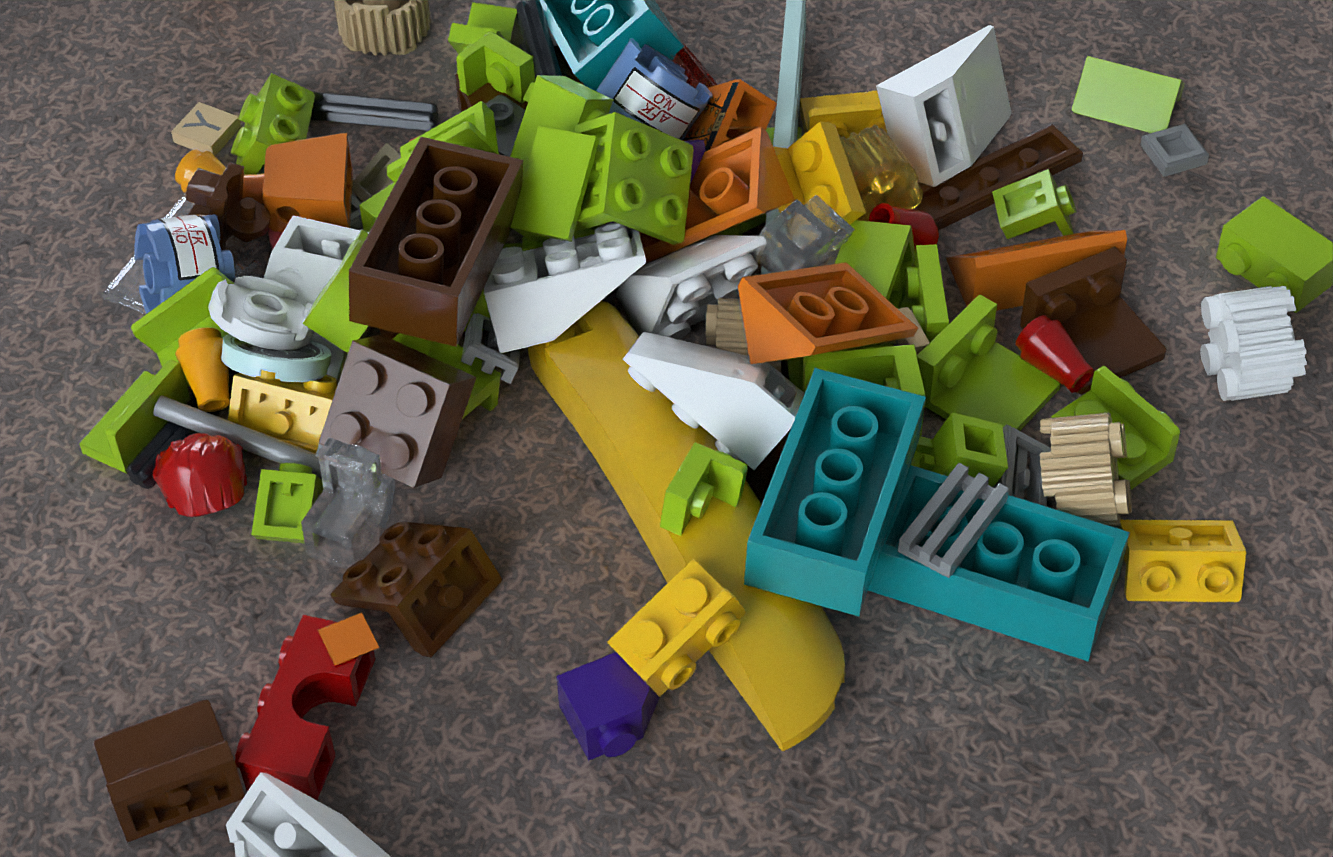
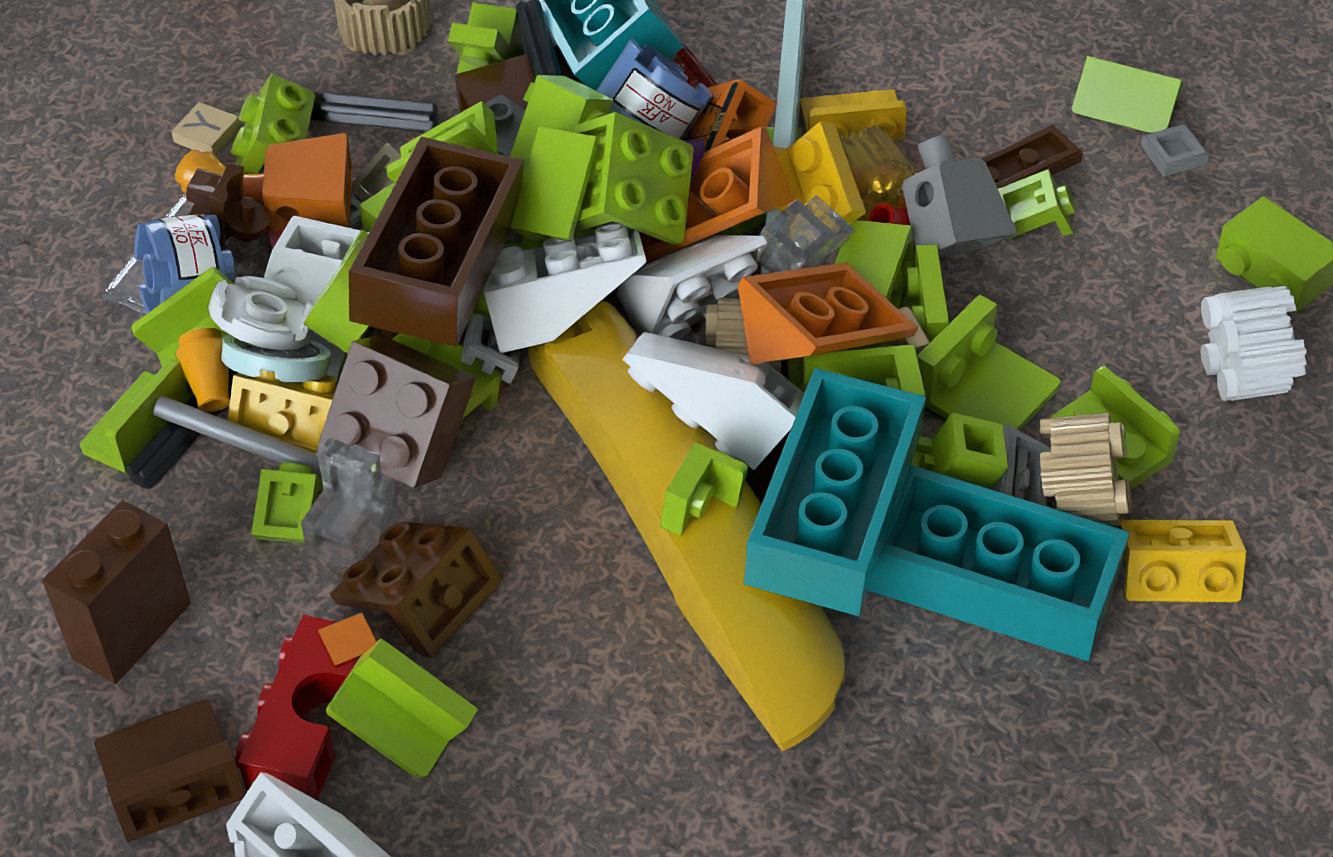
(117, 591): none -> reddish brown brick
(201, 474): red hair -> none
(400, 709): none -> lime panel
(498, 63): lime bracket -> none
(606, 705): dark purple slope -> none
(678, 628): yellow bracket -> none
(947, 107): white slope -> none
(954, 202): none -> light grey torso
(973, 489): light grey tile -> none
(1004, 271): orange slope -> none
(1053, 352): red cone -> none
(1094, 314): reddish brown bracket -> none

